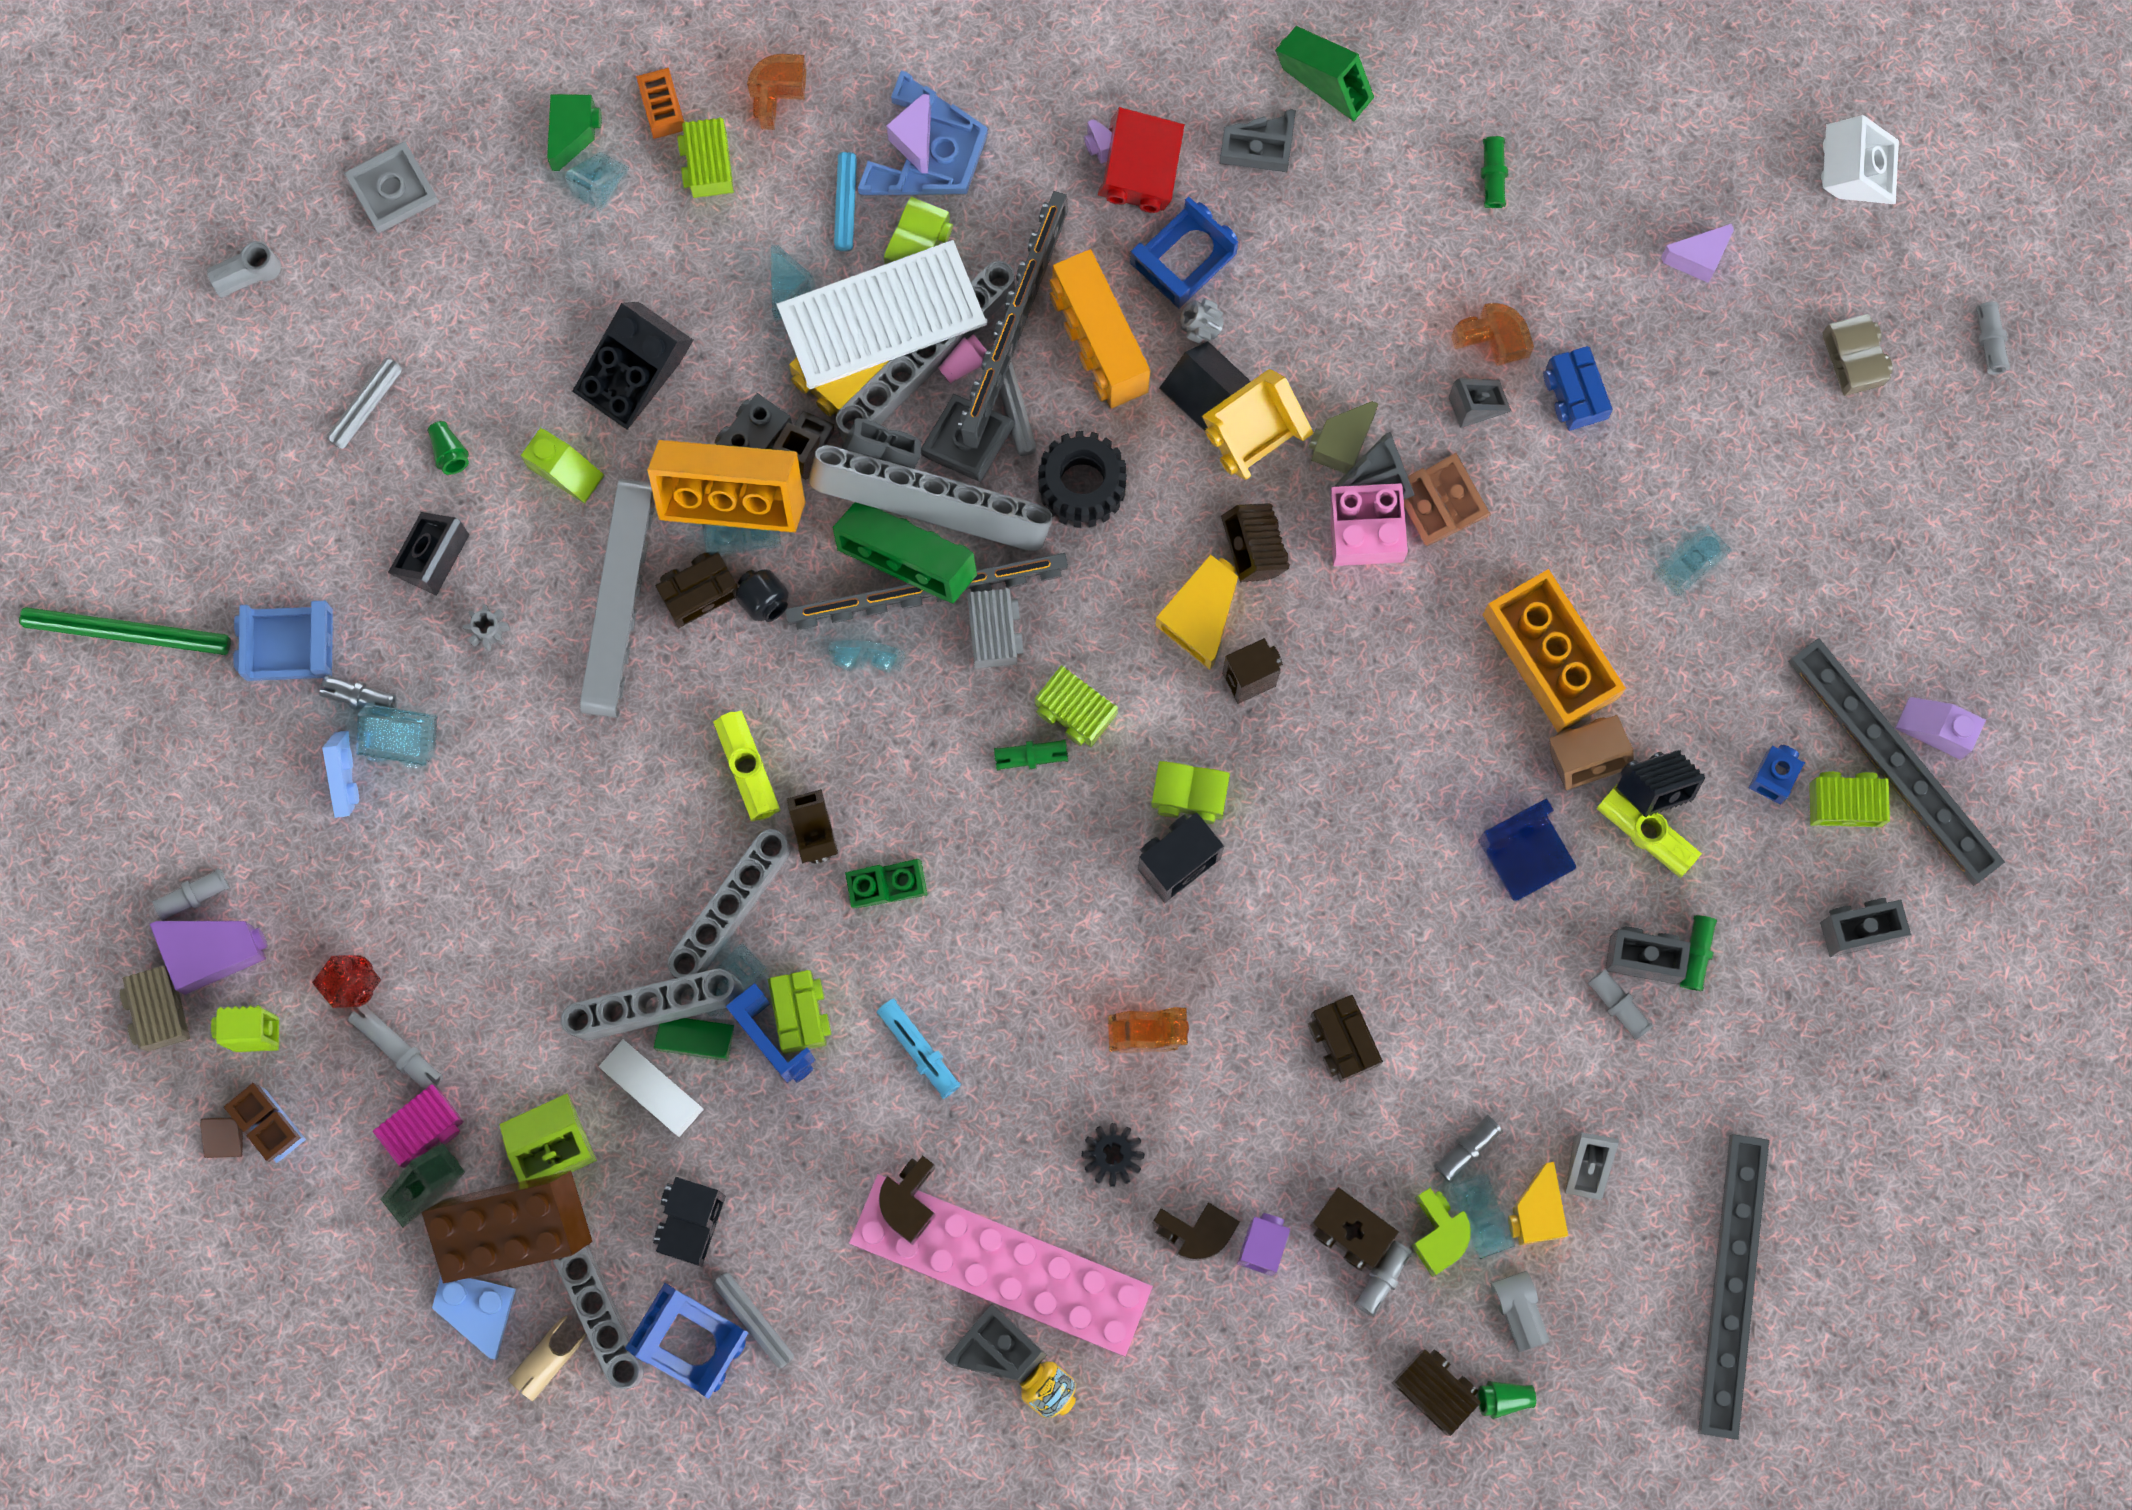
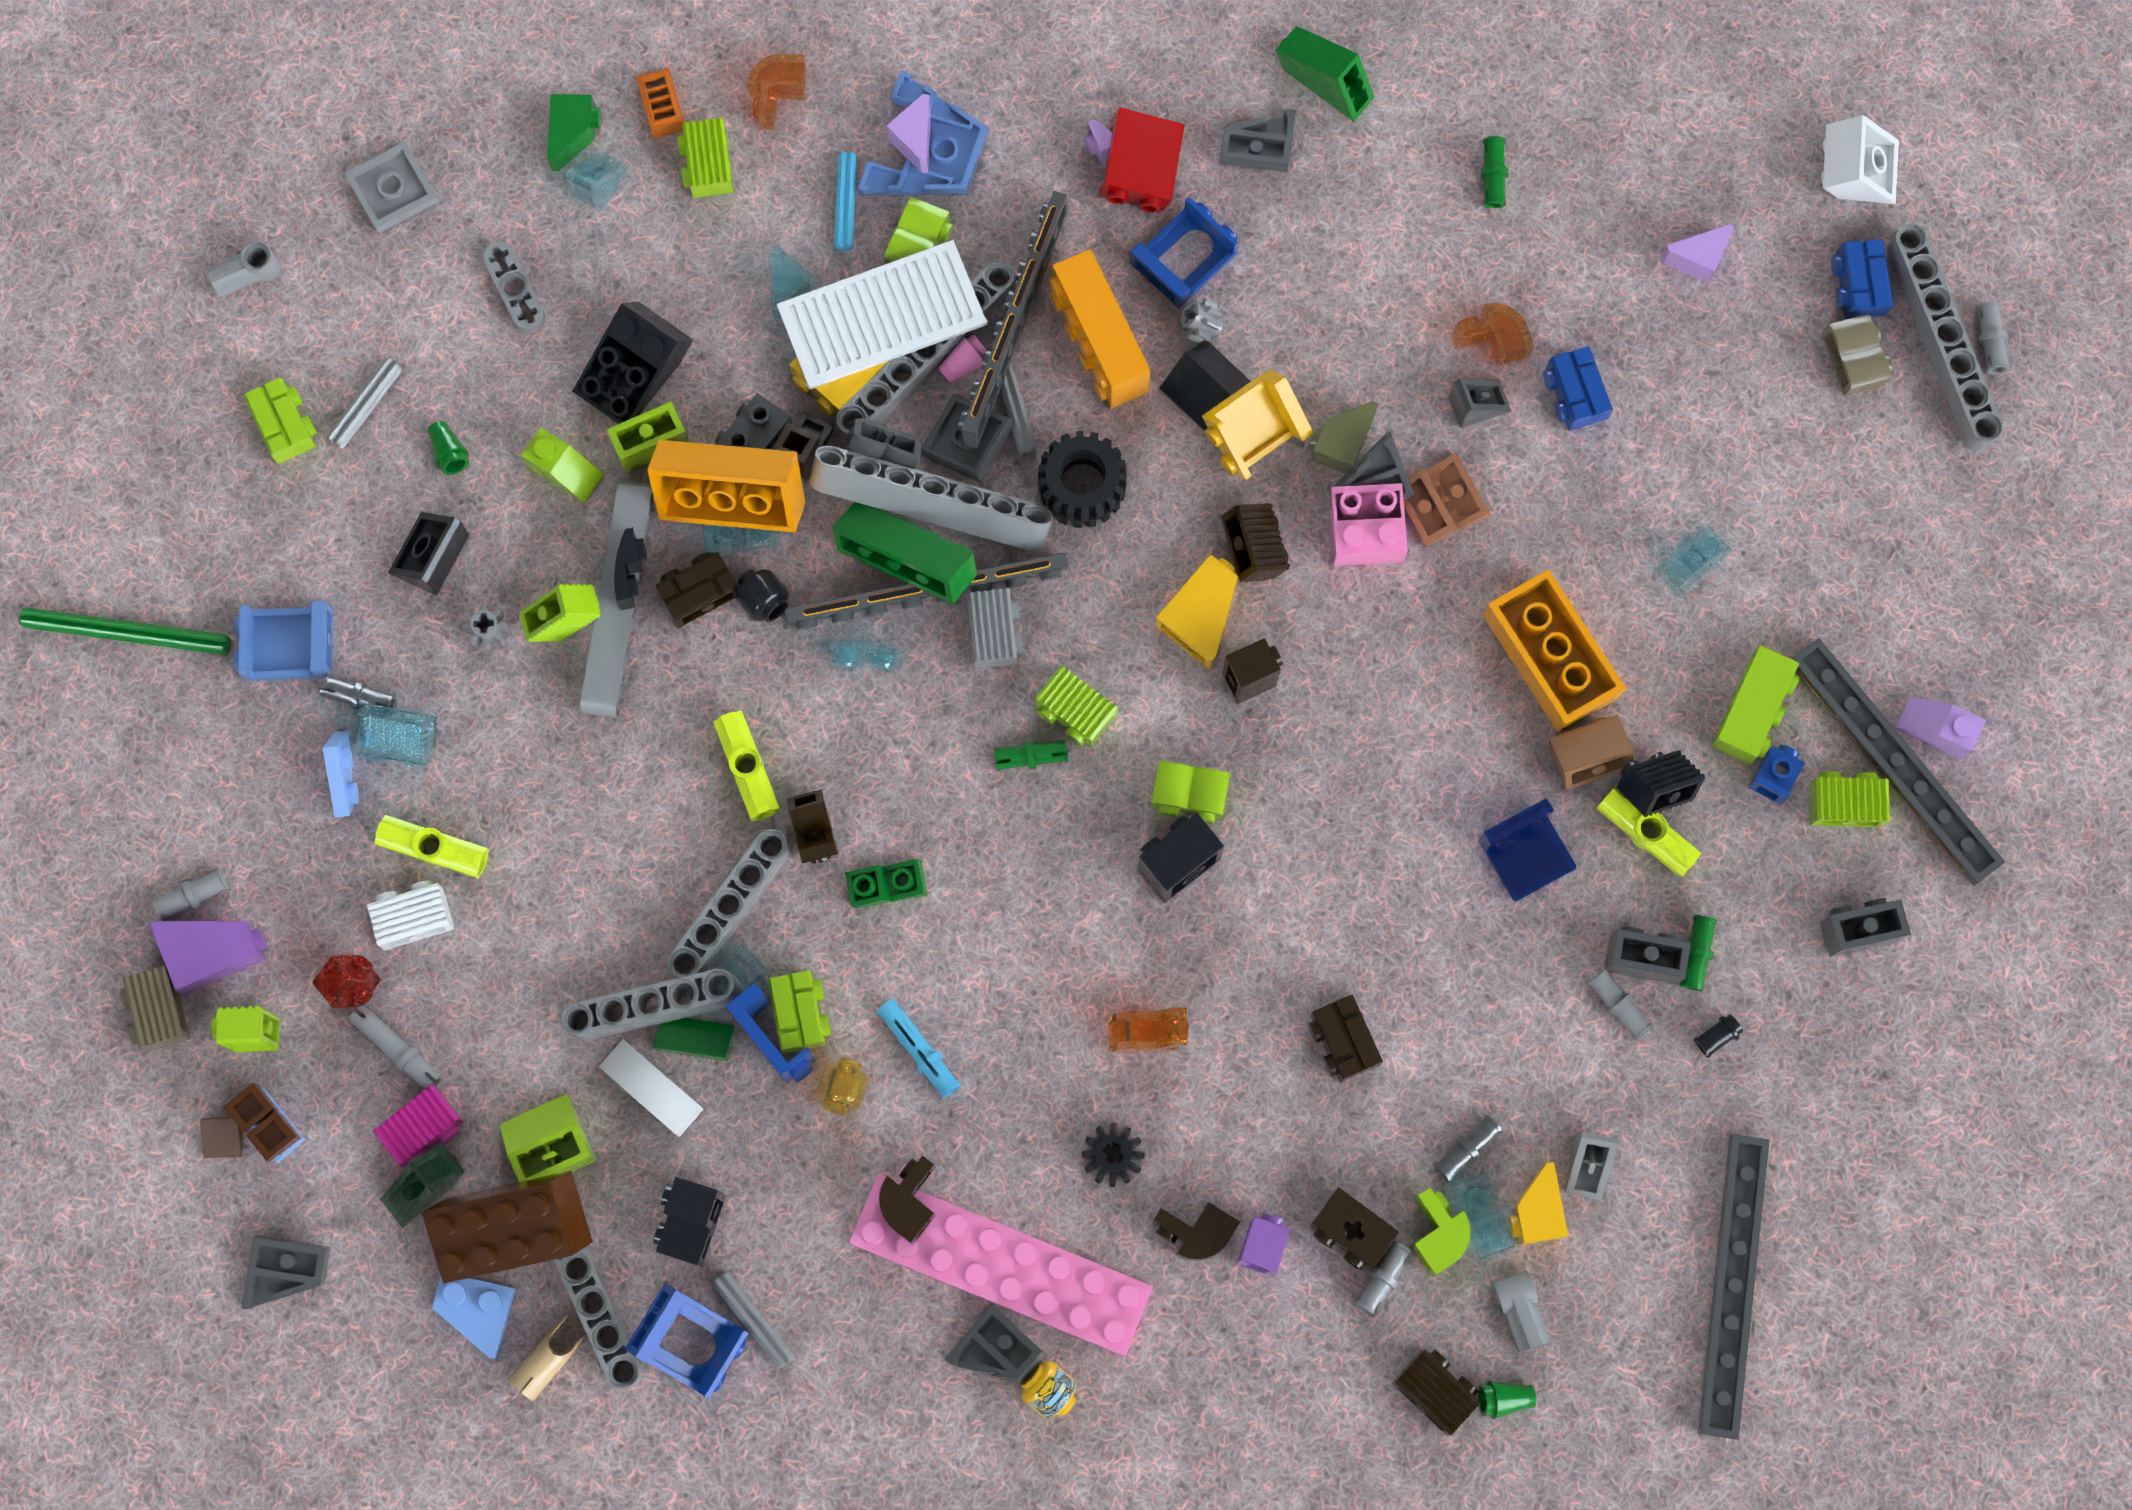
(280, 419): none -> lime brick
(282, 1269): none -> dark grey wing
(410, 915): none -> white brick
(411, 840): none -> neon yellow piece
(501, 283): none -> light grey beam
(559, 613): none -> lime brick
(628, 561): none -> black slope
(638, 436): none -> lime brick
(842, 1086): none -> clear yellow head
(1719, 1035): none -> black pin
(1757, 705): none -> lime brick
(1862, 279): none -> blue brick
(1946, 321): none -> light grey beam

